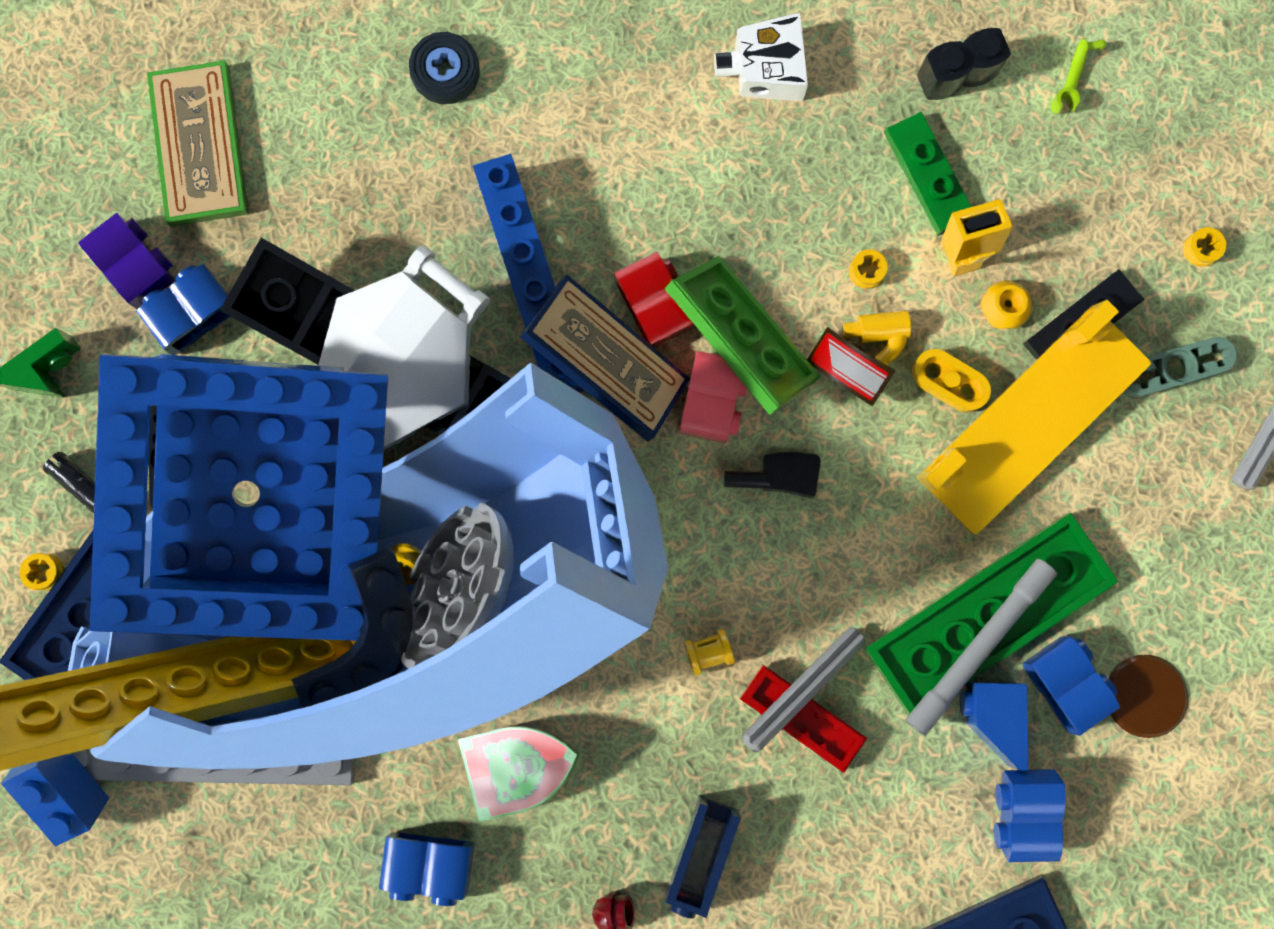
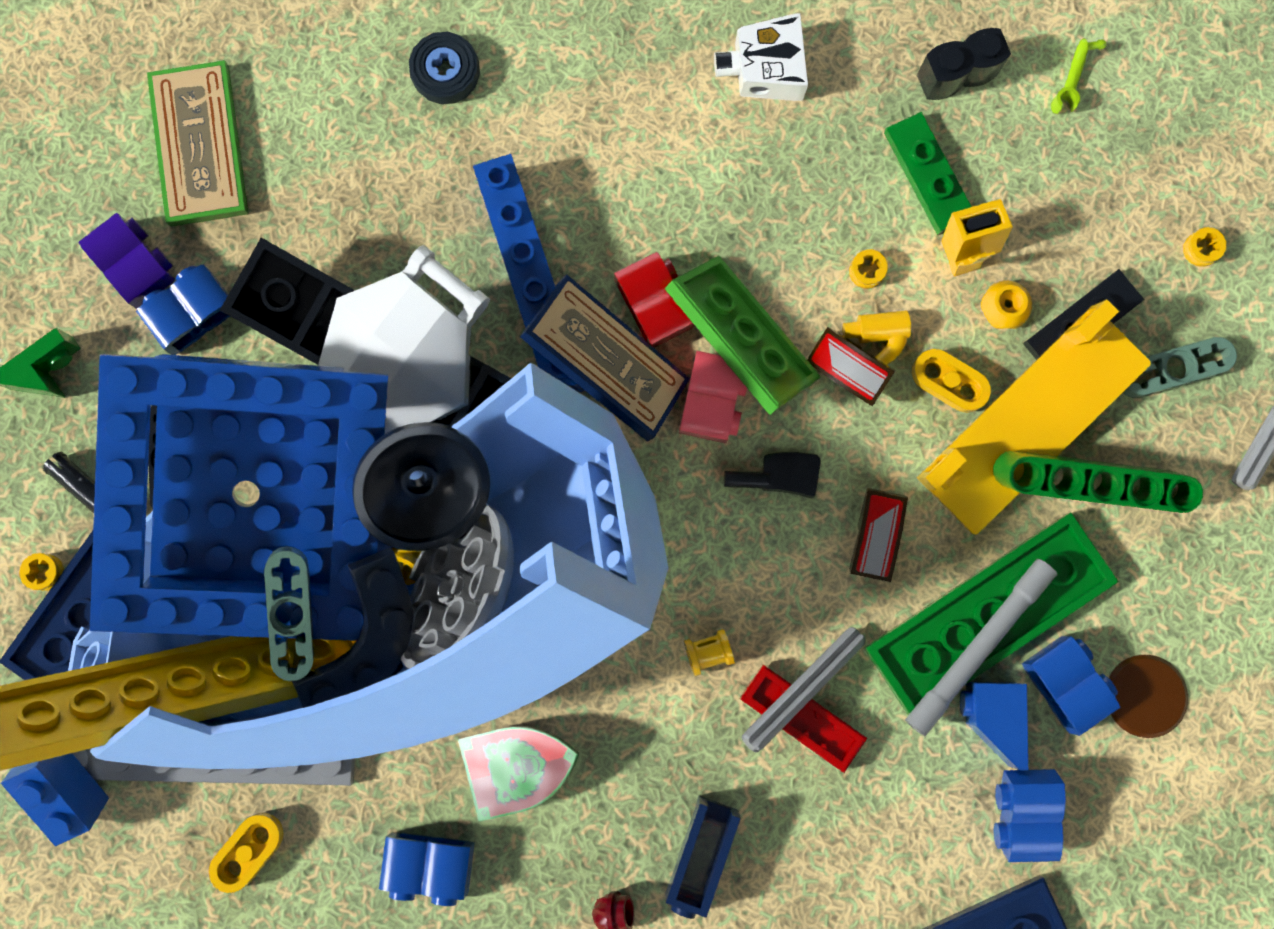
(247, 851): none -> yellow plate
(305, 644): none -> sand green beam
(424, 510): none -> black dish
(879, 534): none -> slope
(1115, 487): none -> green beam

